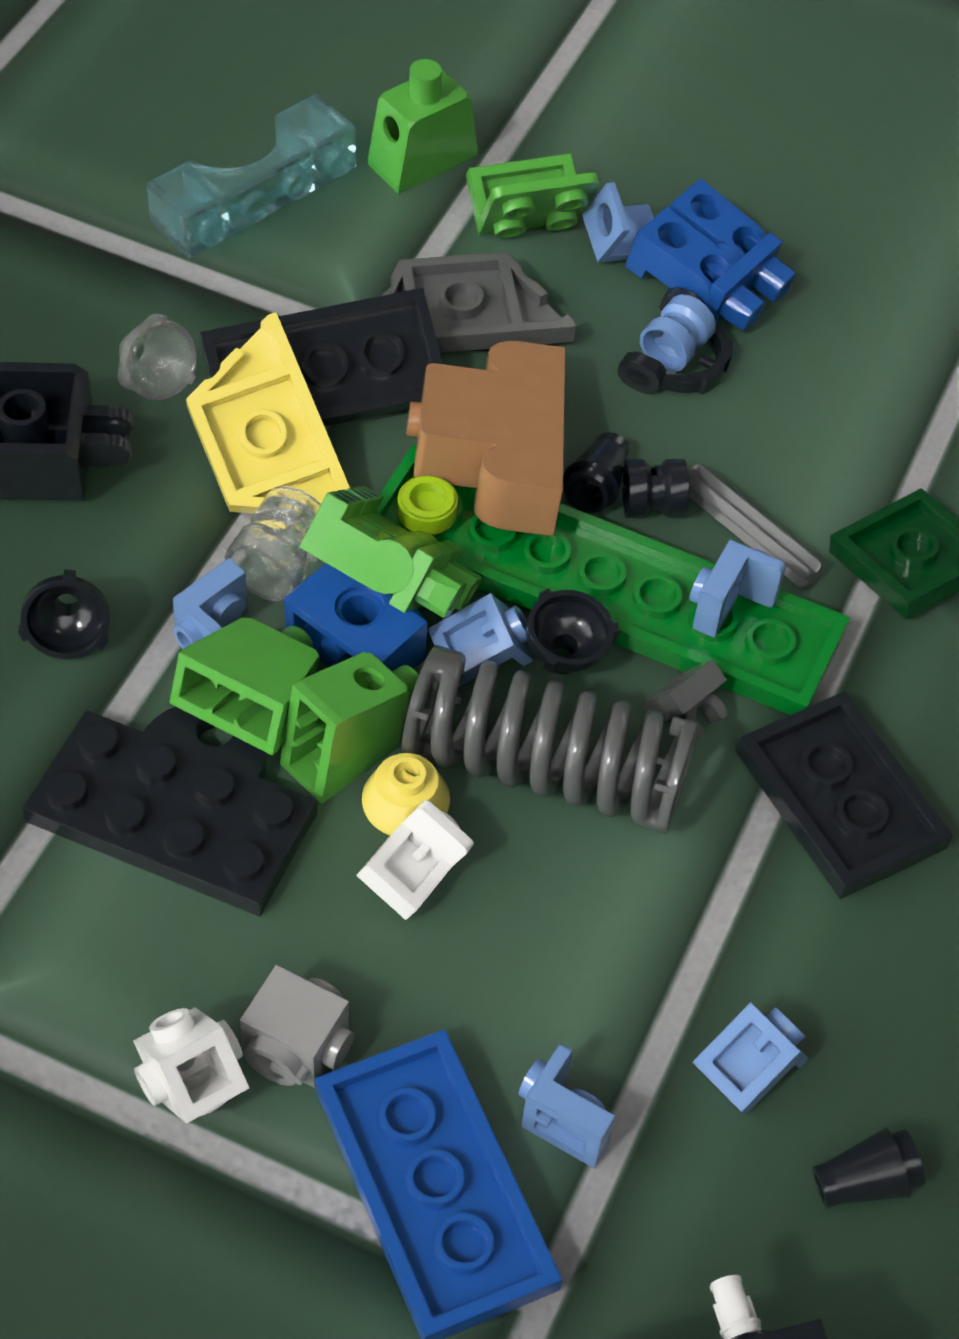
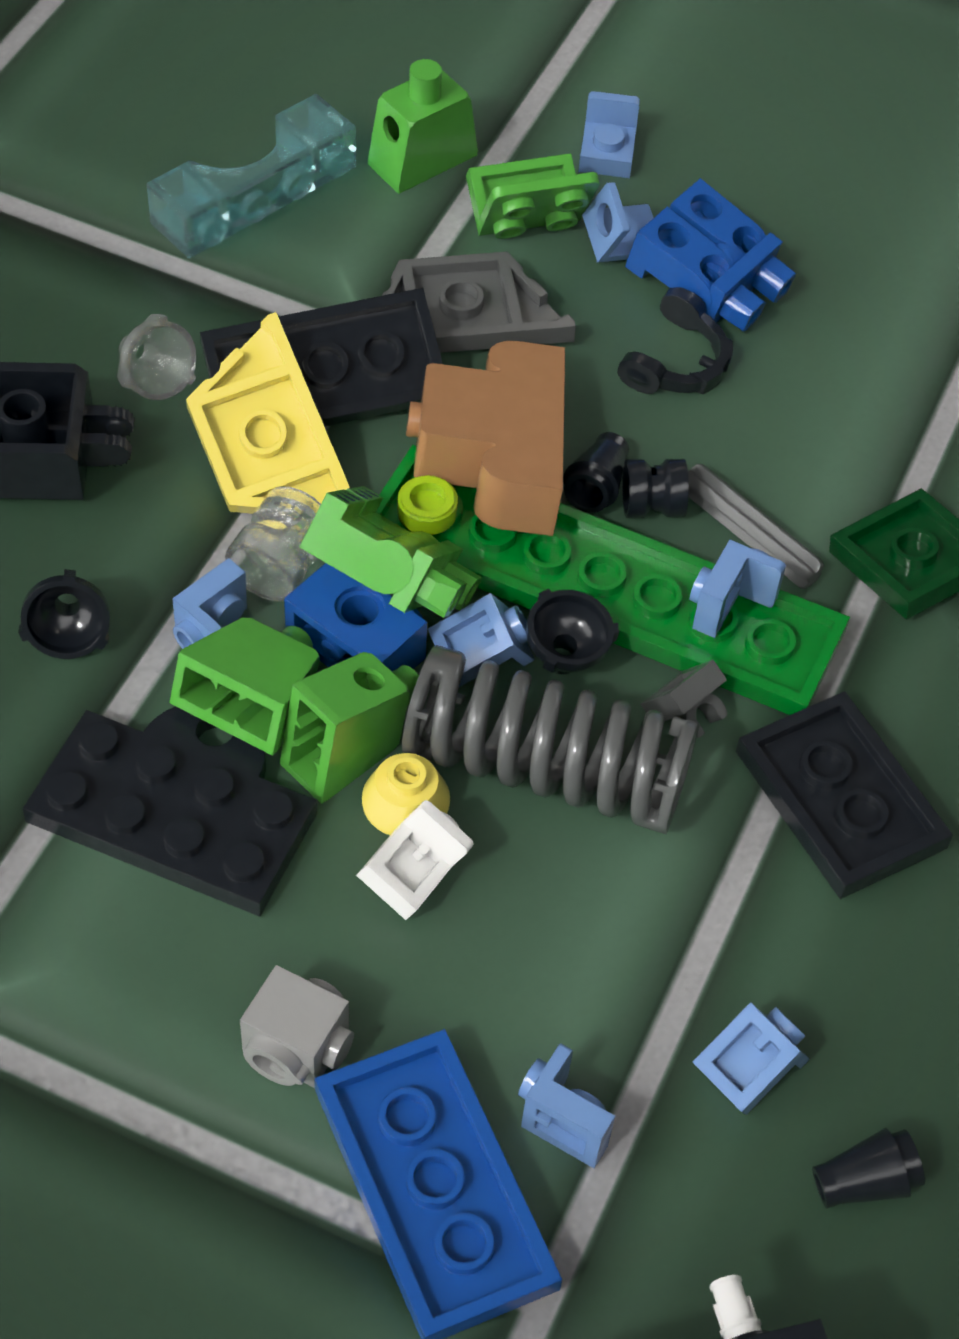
(189, 1063): white brick -> none
(609, 134): none -> medium blue bracket
(679, 331): medium blue wheel -> none

